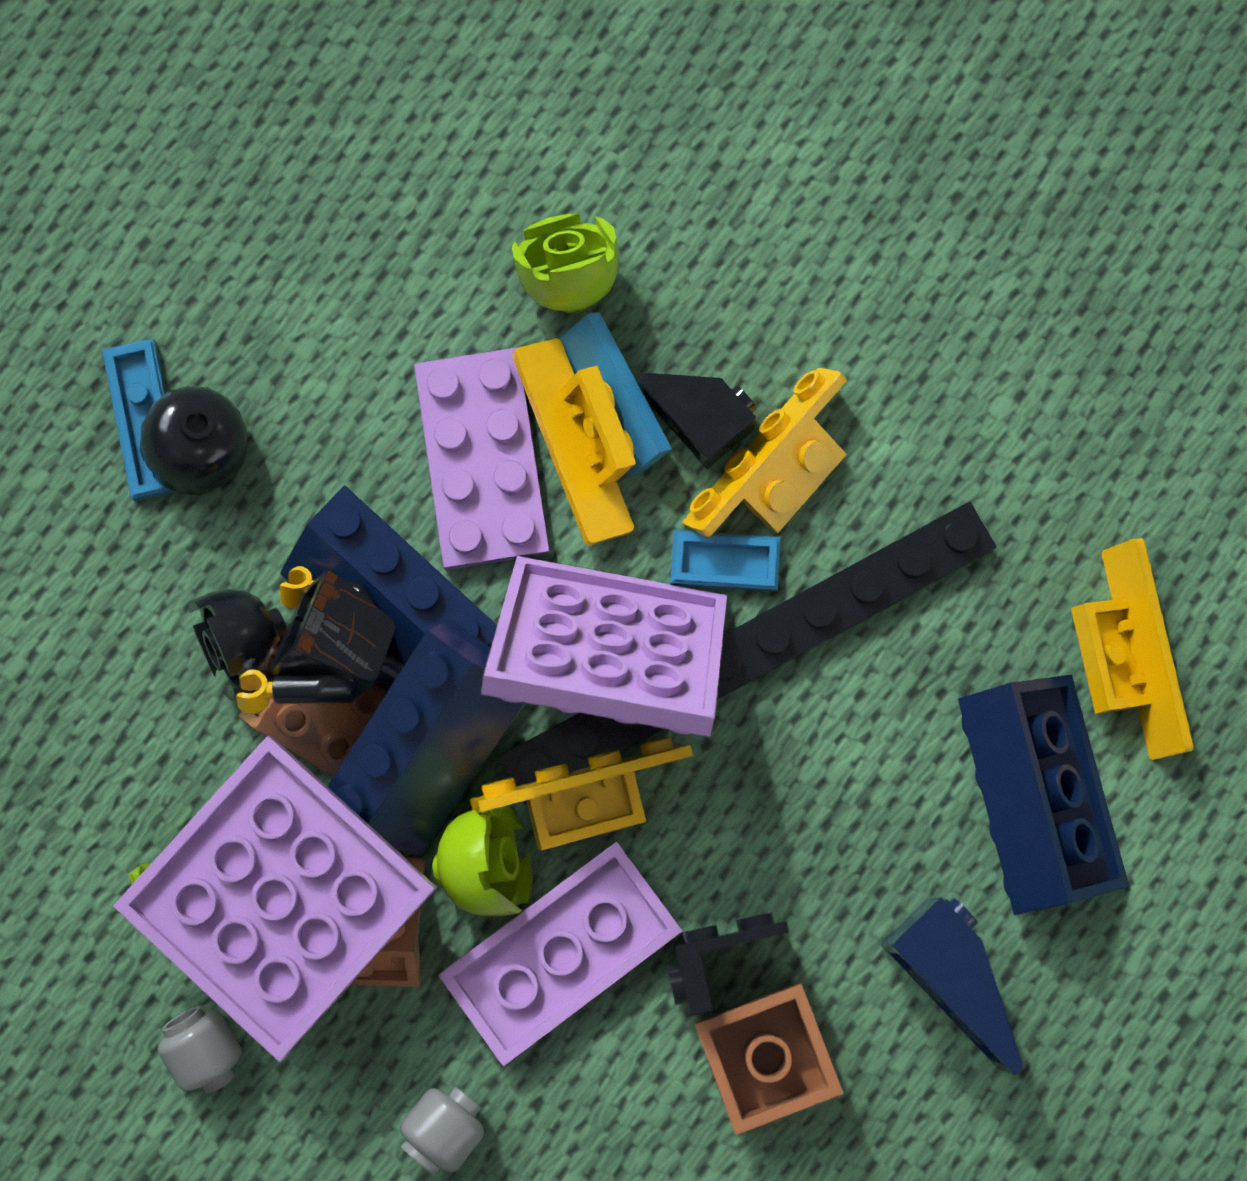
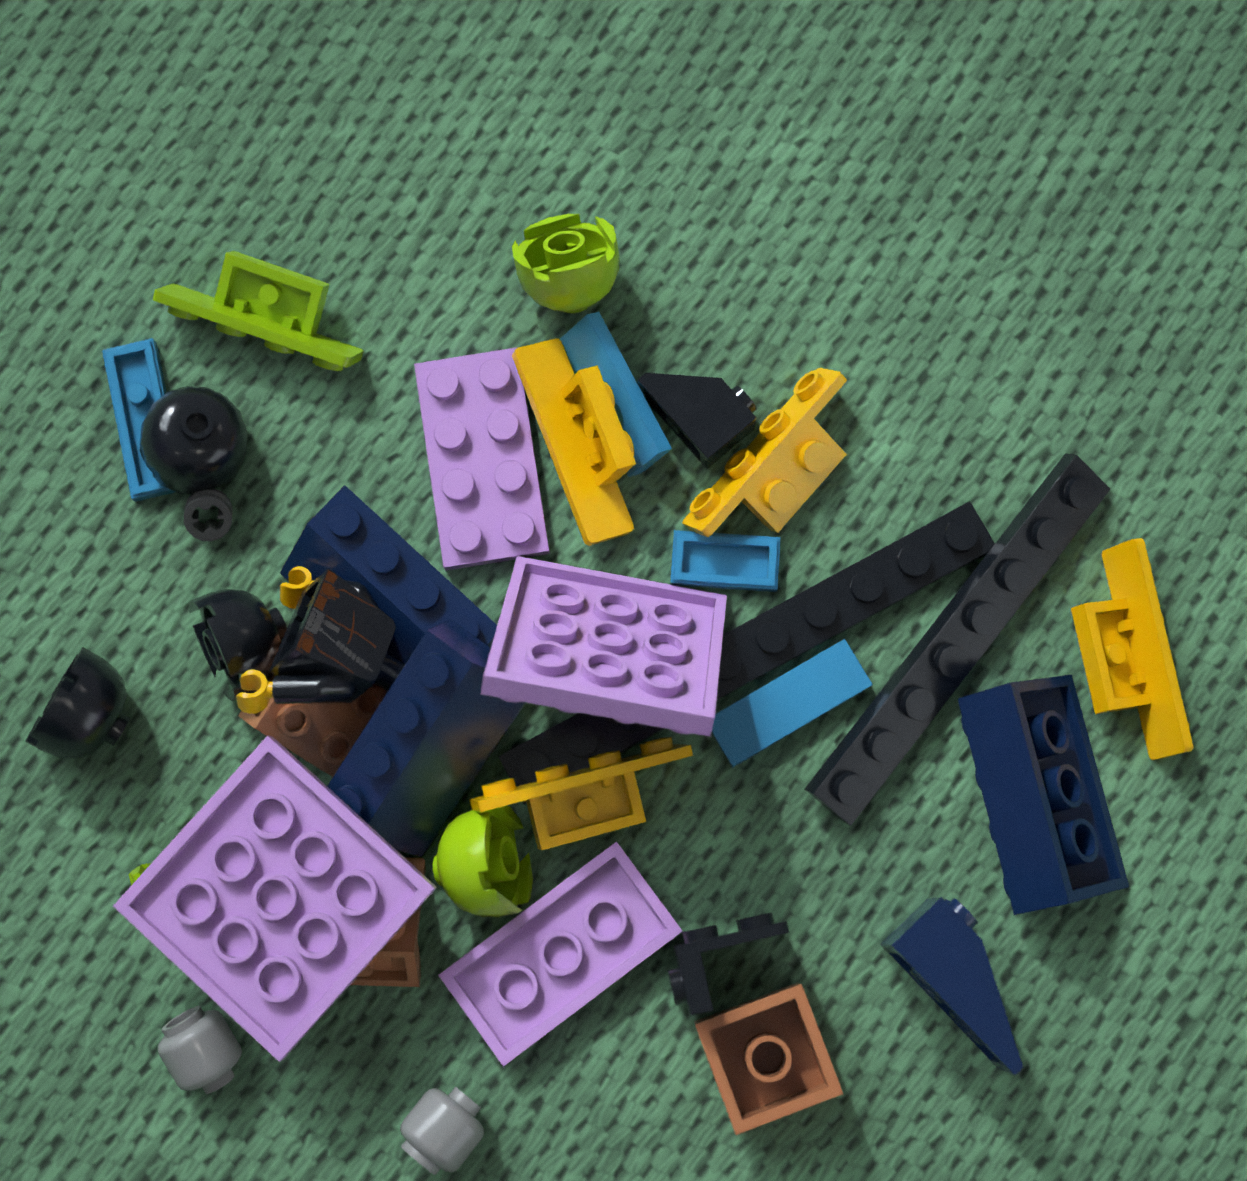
(82, 710): none -> black cylinder
(211, 529): none -> dark grey bush
(265, 303): none -> lime bracket
(789, 703): none -> dark azure tile
(957, 639): none -> black plate

